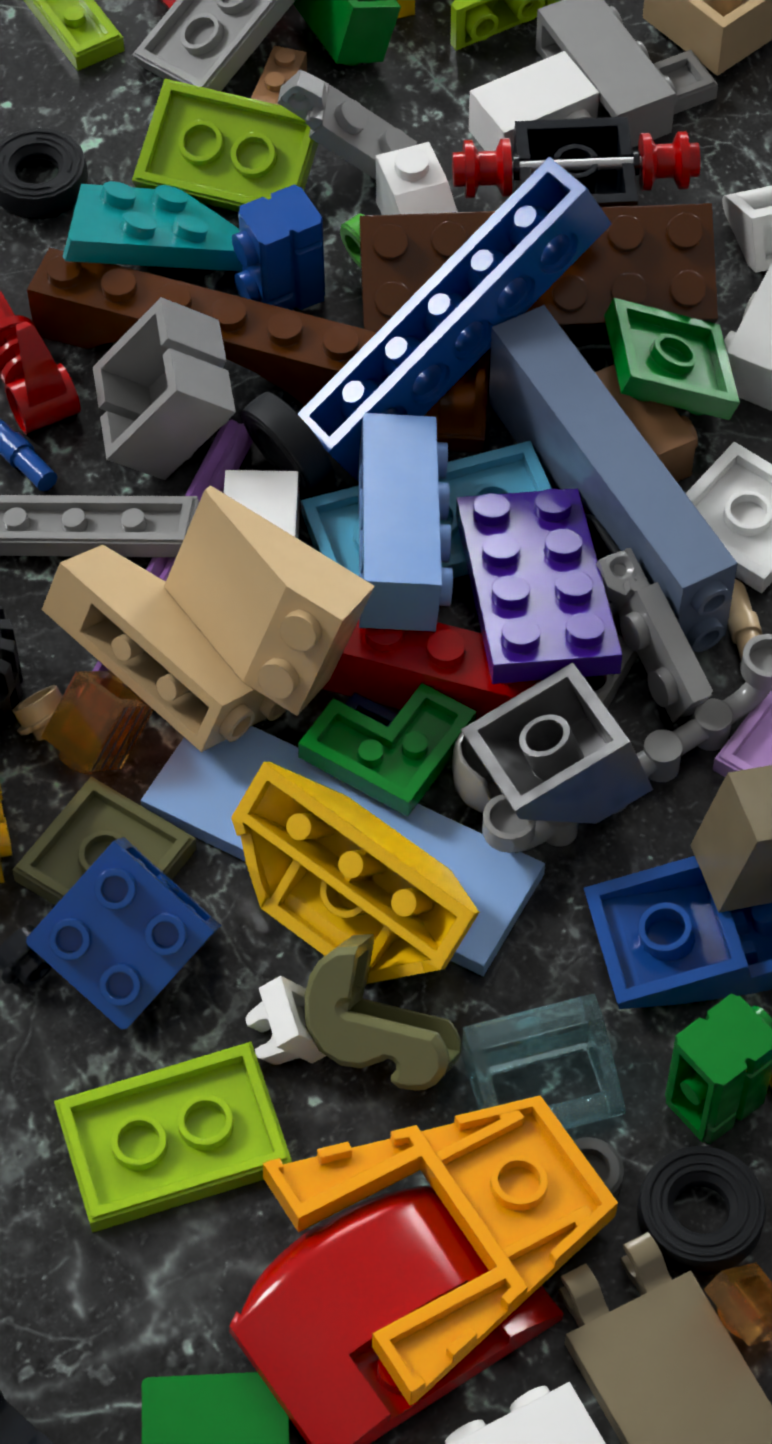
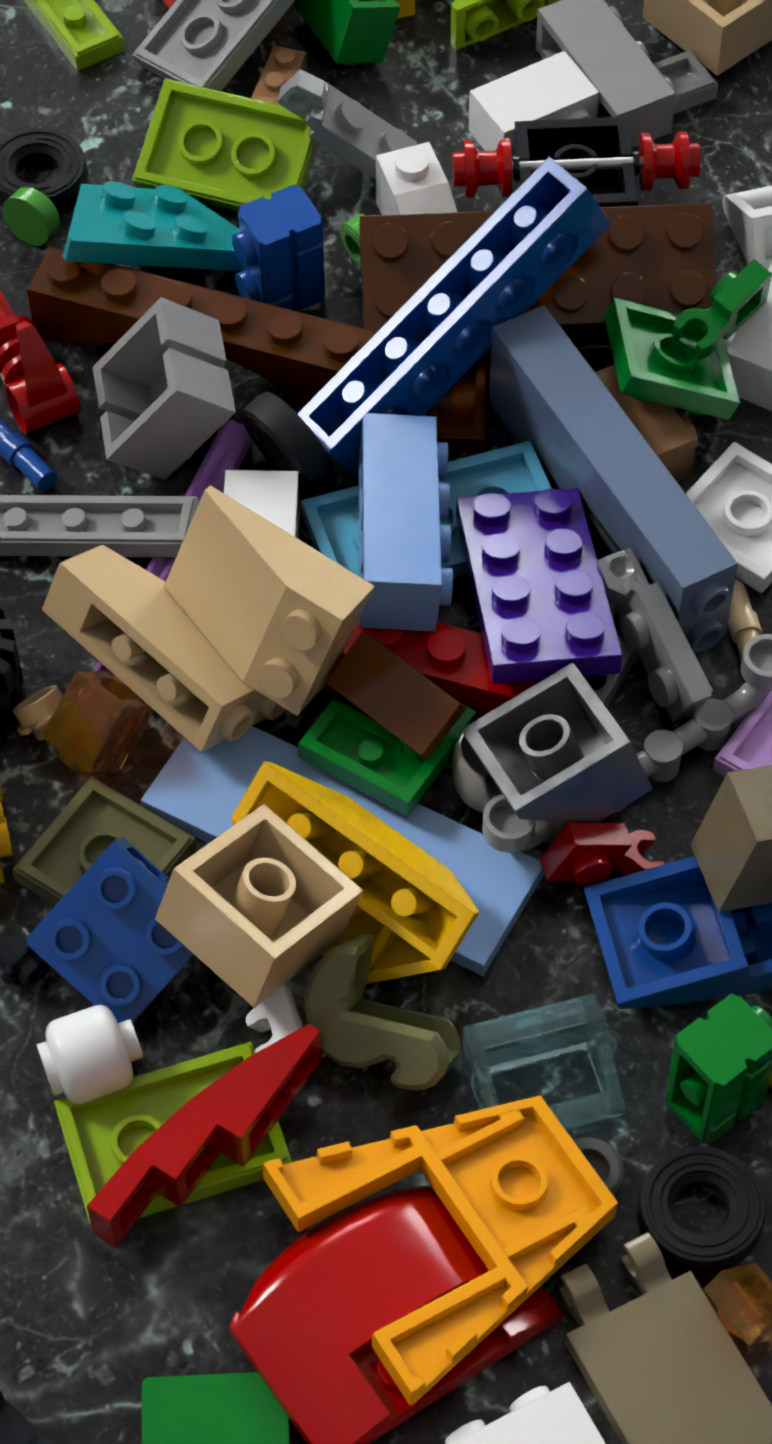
(31, 216): none -> bright green tile
(89, 1054): none -> white head
(223, 1118): none -> red slope
(258, 904): none -> tan brick
(395, 695): none -> reddish brown tile
(593, 850): none -> red plate
(733, 303): none -> green plate

